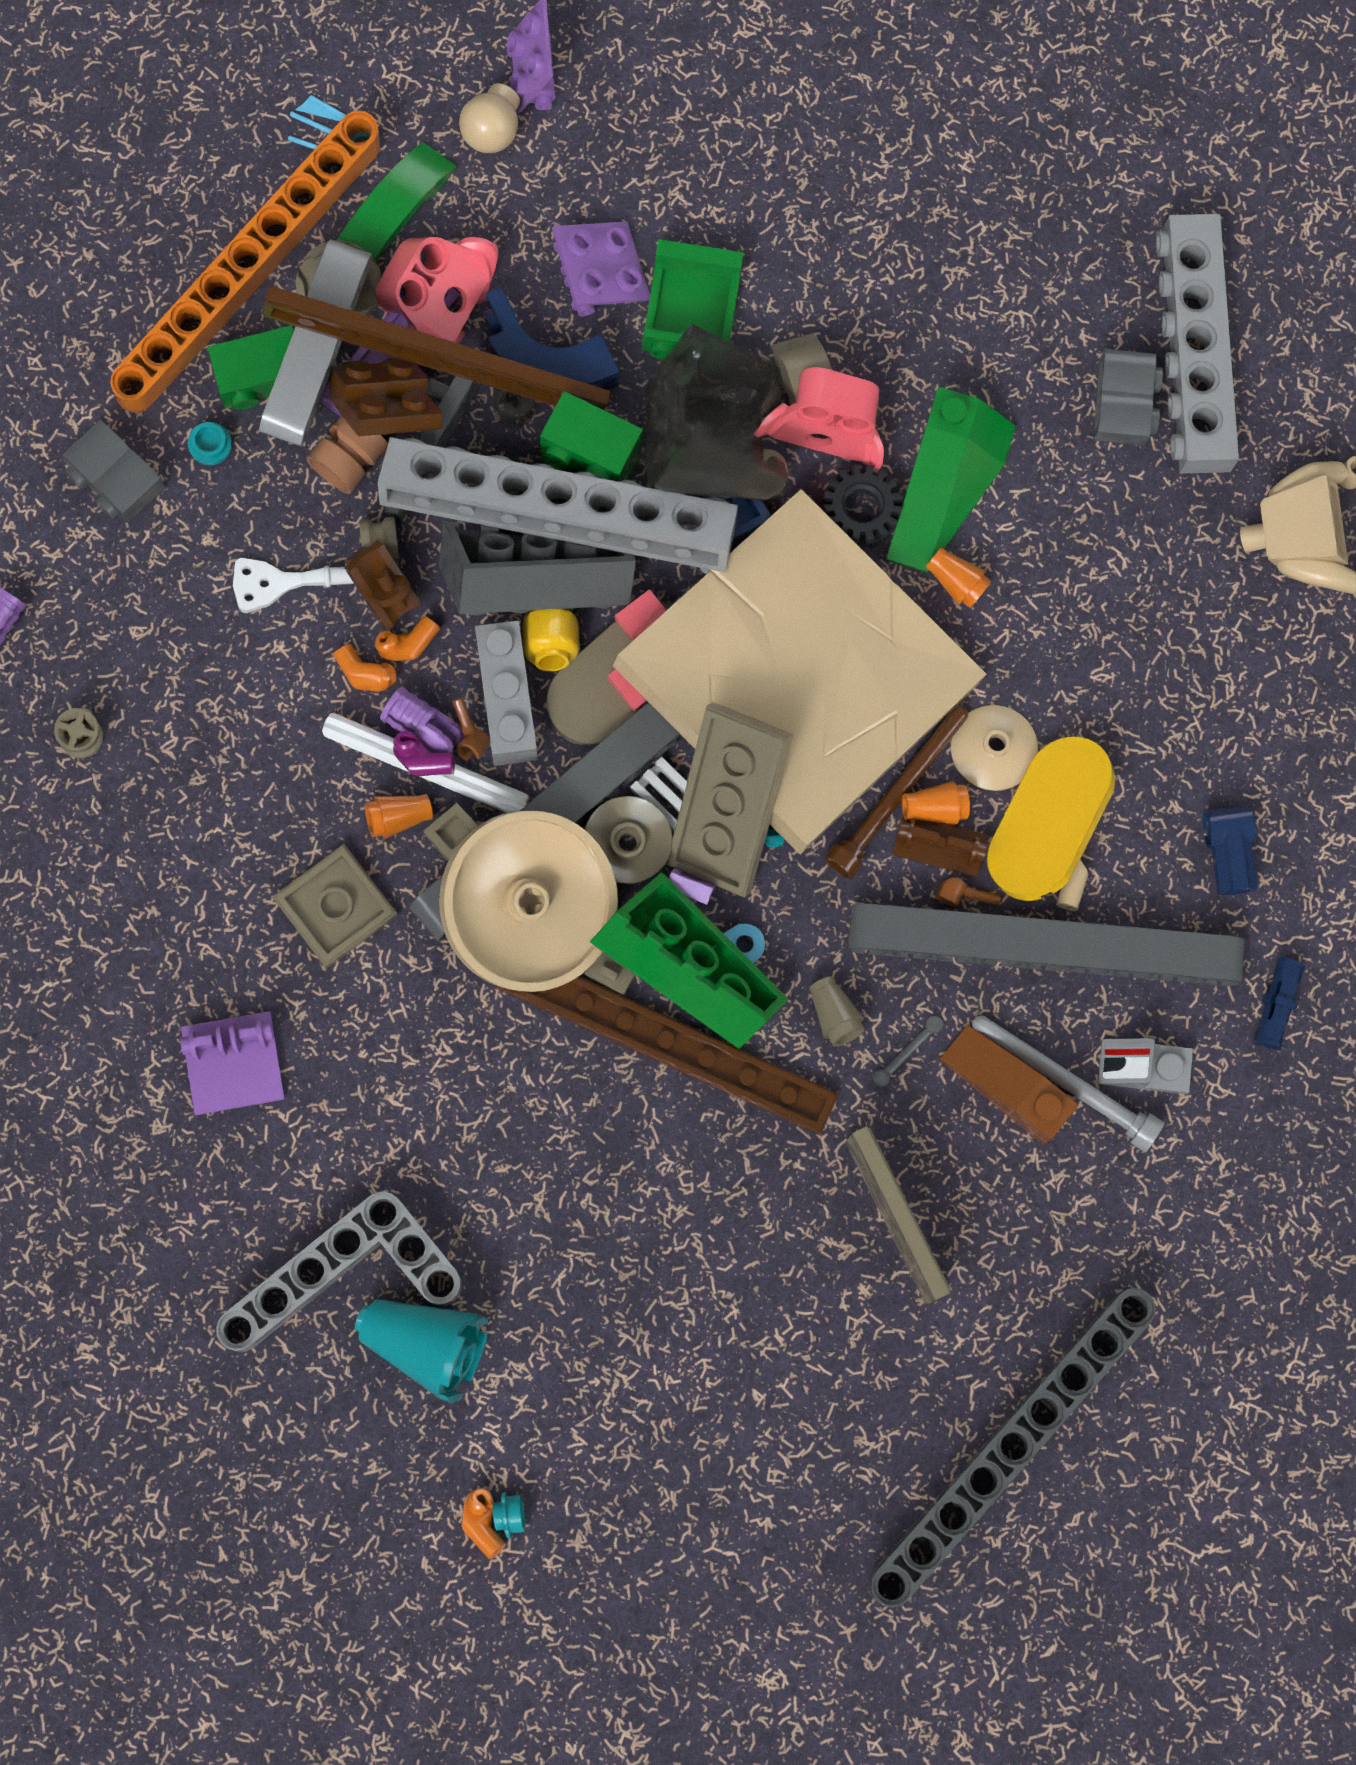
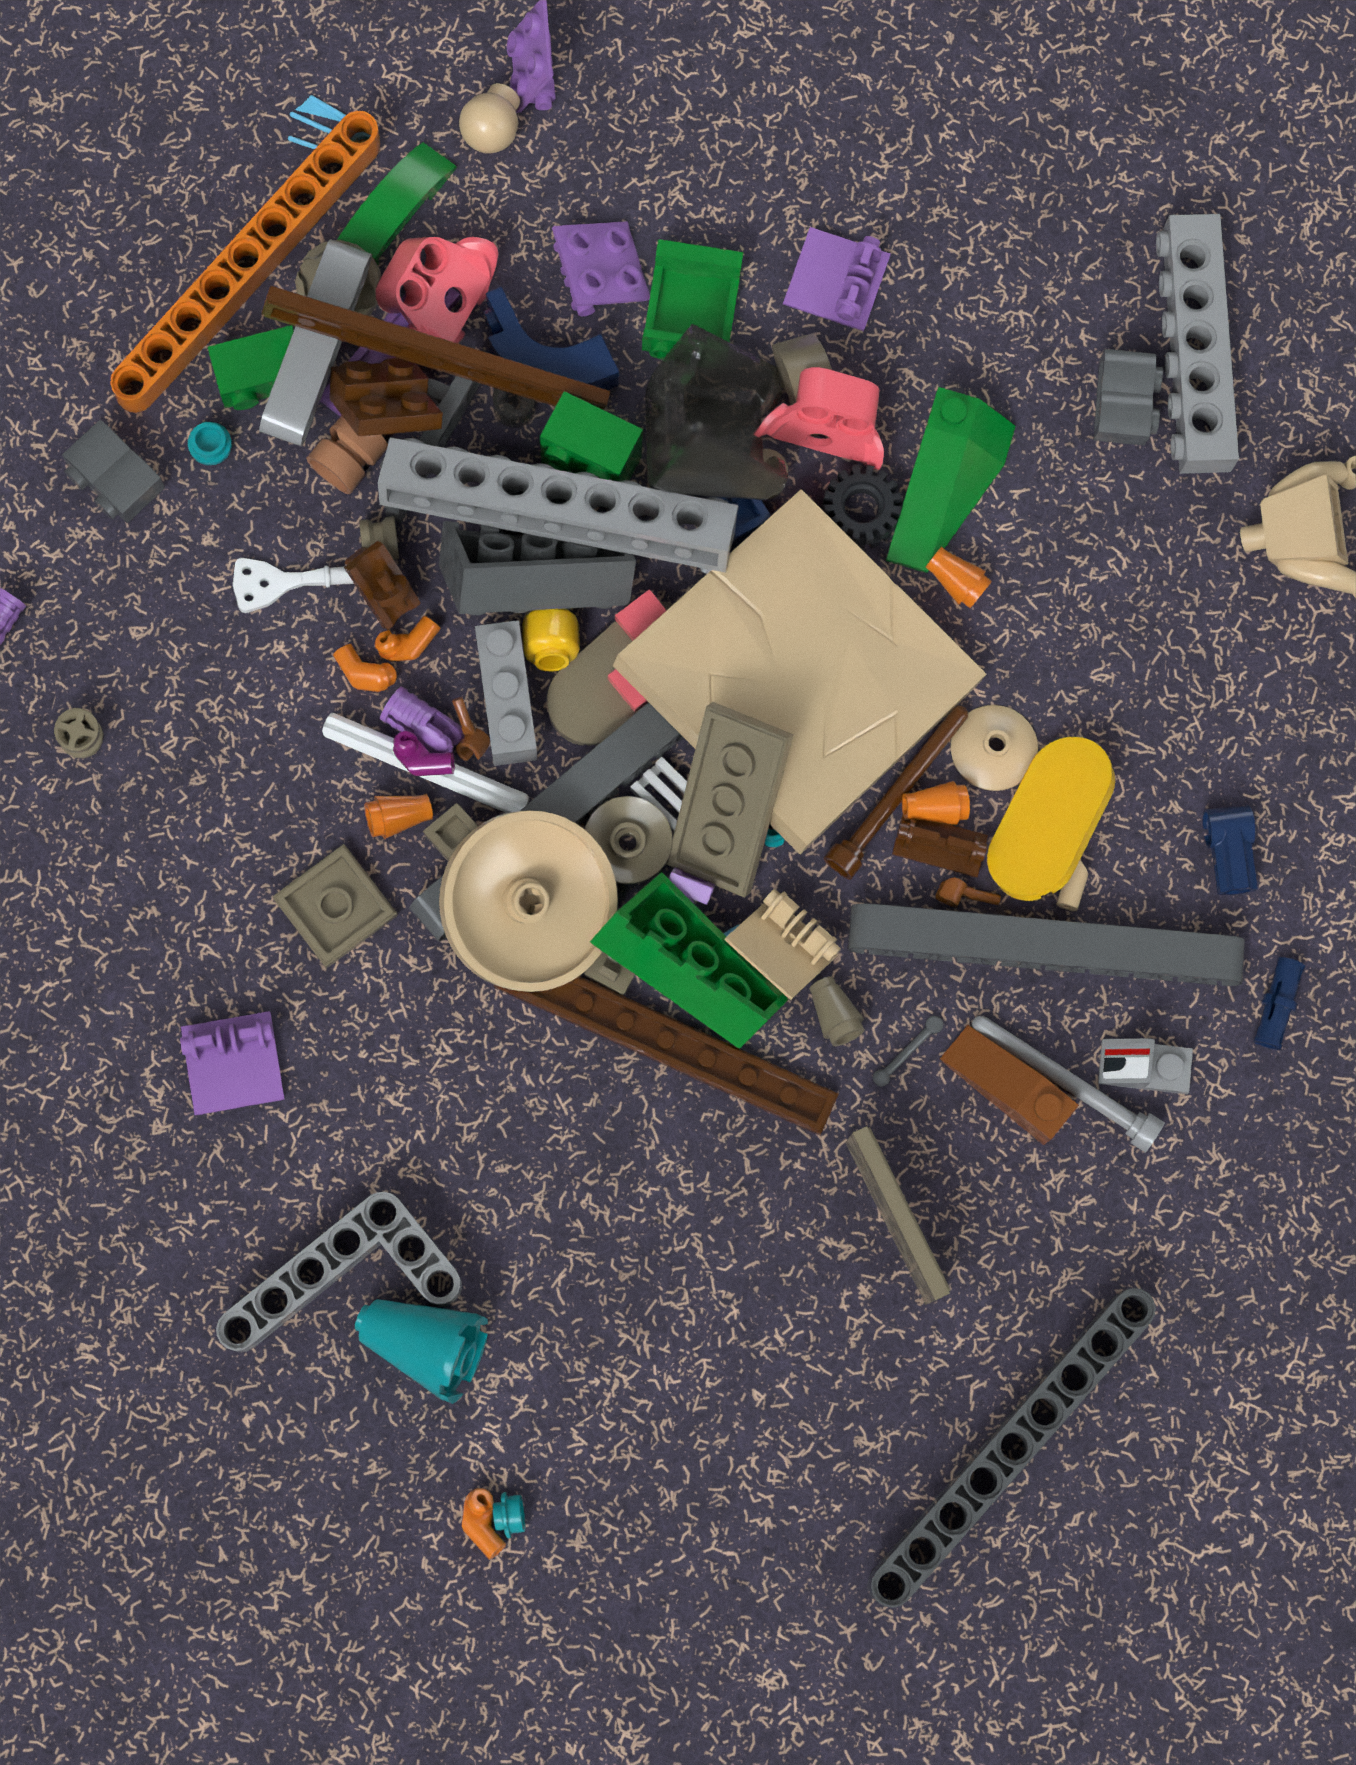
(783, 945): none -> tan hinge
(837, 278): none -> medium lavender hinge

